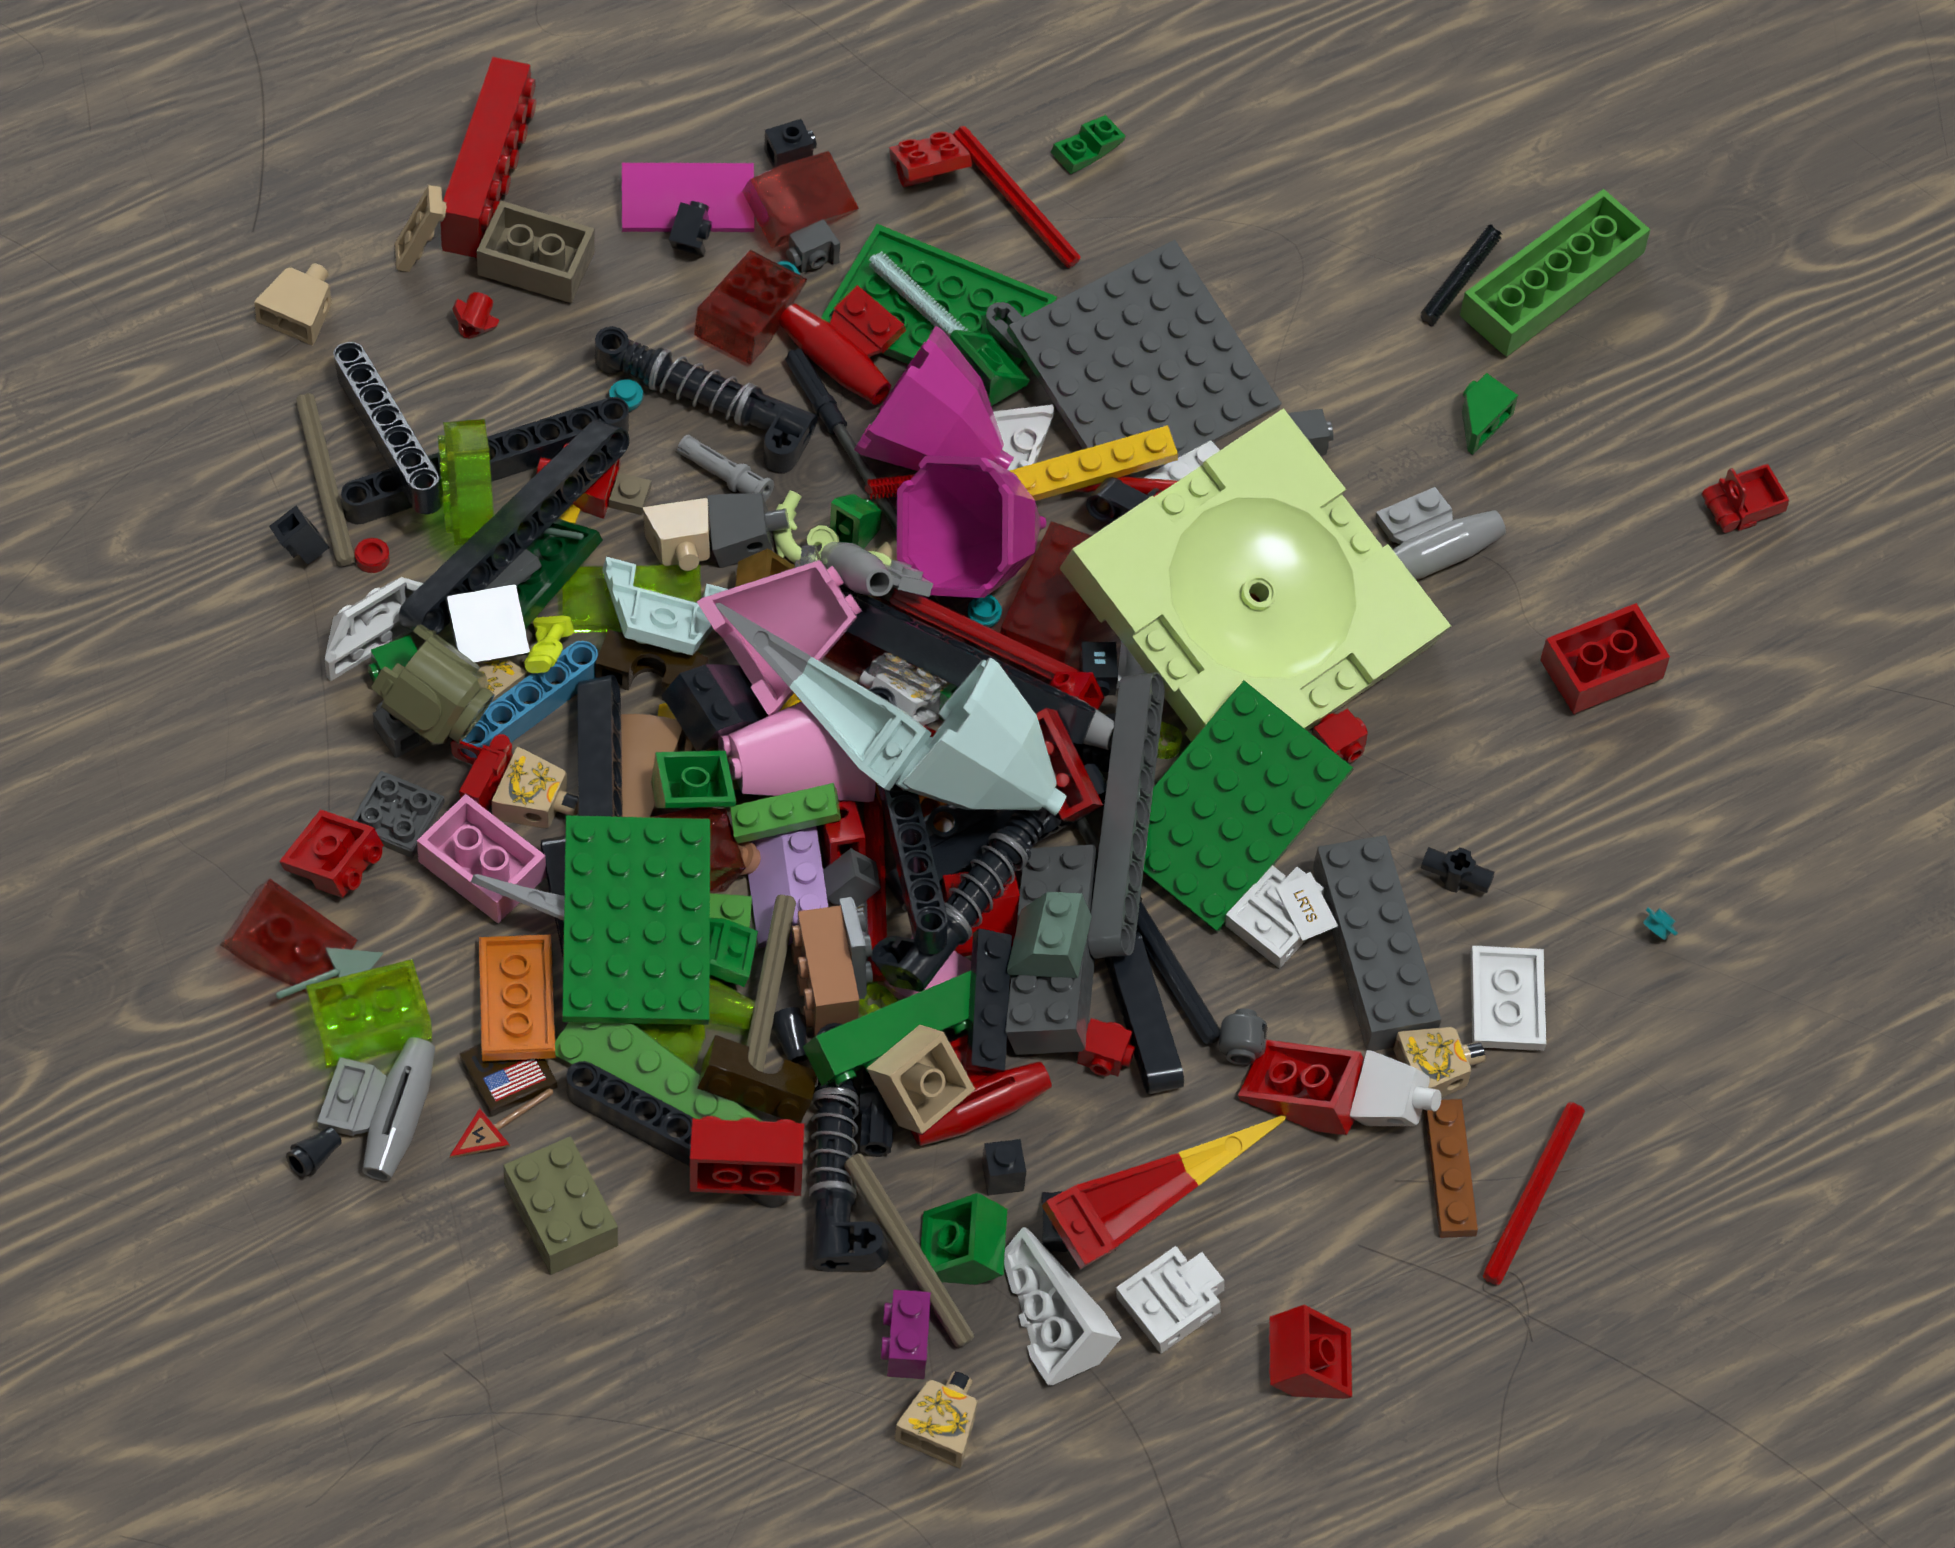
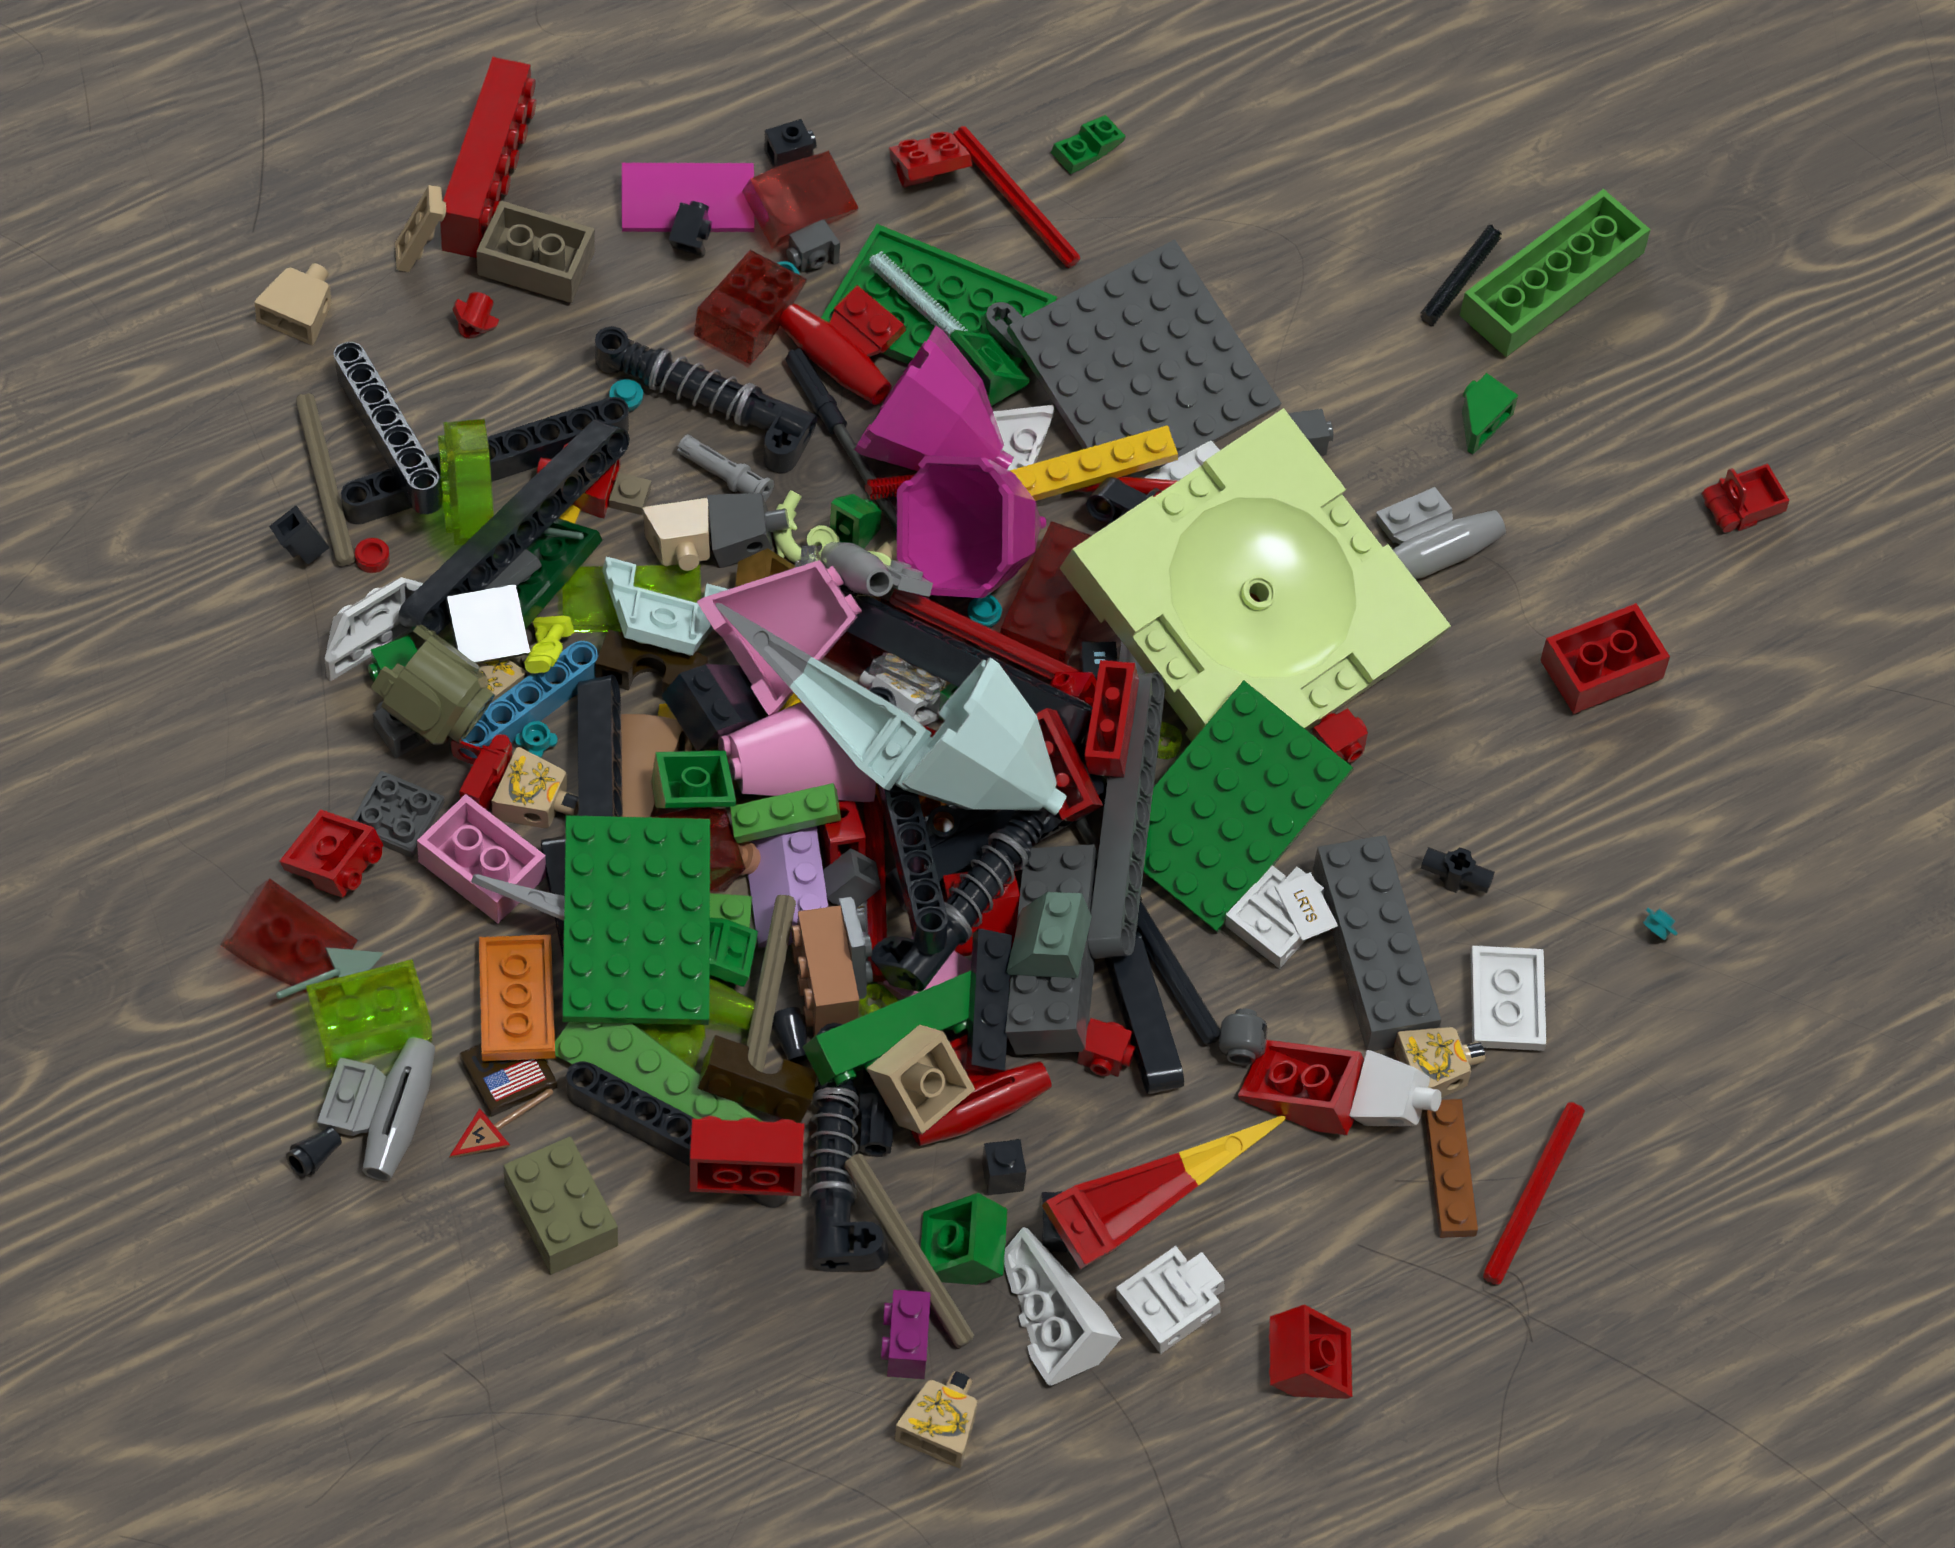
(536, 730): none -> teal plate
(1112, 718): none -> red brick

